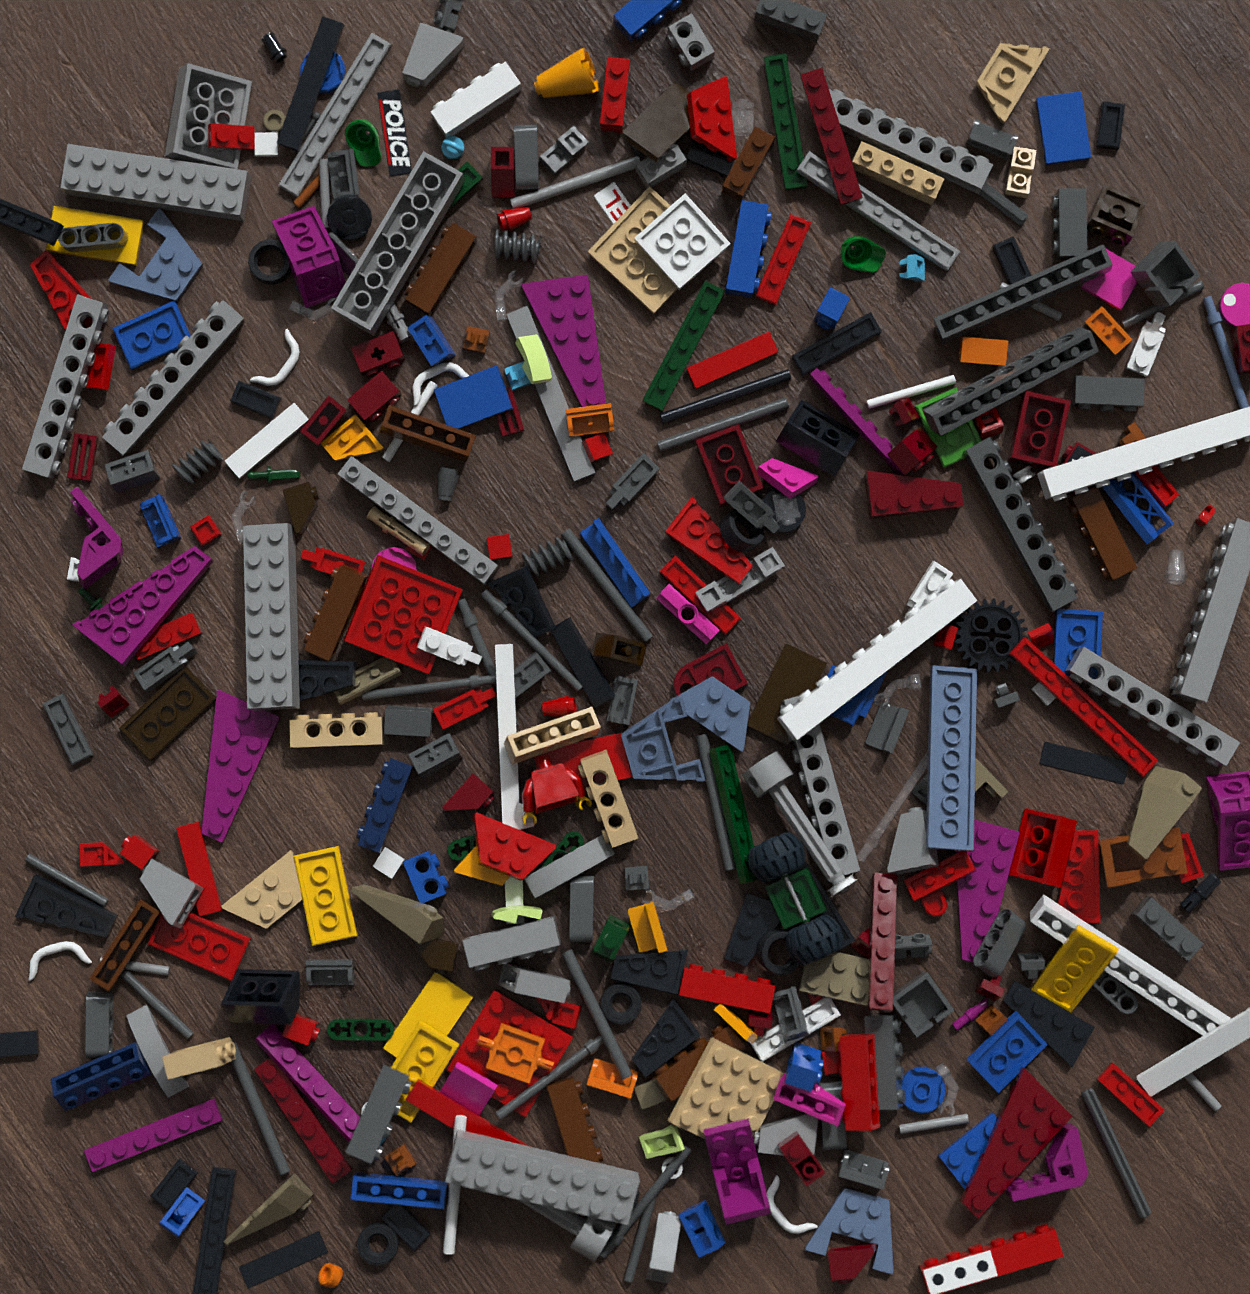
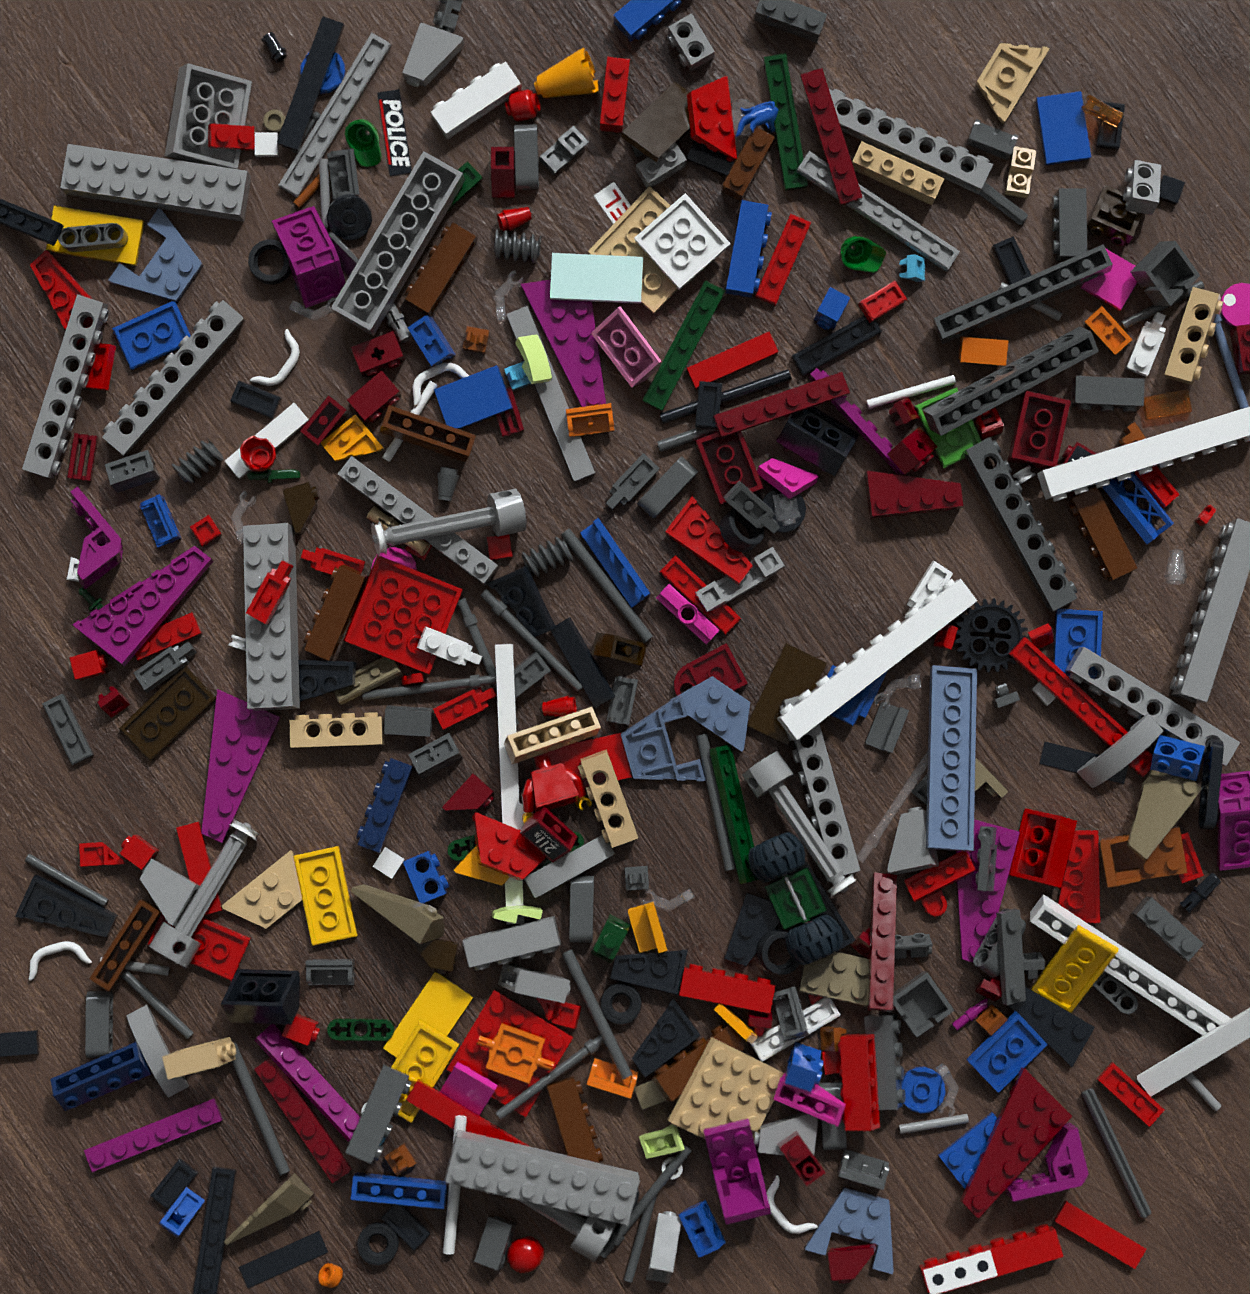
(88, 665): none -> red brick
(187, 946): none -> light grey piece
(238, 642): none -> white bush
(258, 453): none -> red hair
(270, 593): none -> red hinge
(413, 679): none -> red tile
(453, 147): medium azure tile -> none
(495, 1242): none -> dark grey hinge
(503, 512): none -> light grey piece
(523, 105): none -> red head
(525, 1254): none -> red hair
(548, 834): none -> dark red brick
(575, 183): light grey piece -> none
(596, 278): none -> light aqua tile
(597, 447): red tile -> none
(626, 347): none -> bright pink slope
(667, 487): none -> dark grey beam
(708, 404): none -> black tile
(760, 114): none -> blue piece
(781, 405): none -> dark red plate
(882, 301): none -> red plate
(987, 857): none -> dark grey hinge
(1011, 956): none -> dark grey plate
(1100, 1234): none -> red tile
(1106, 112): none -> clear orange bar
(1122, 752): none -> light grey slope
(1142, 187): none -> light grey brick
(1167, 405): none -> clear orange tile
(1170, 189): none -> black tile
(1177, 757): none -> blue brick
(1198, 301): none -> tan brick
(1210, 784): none -> black beam

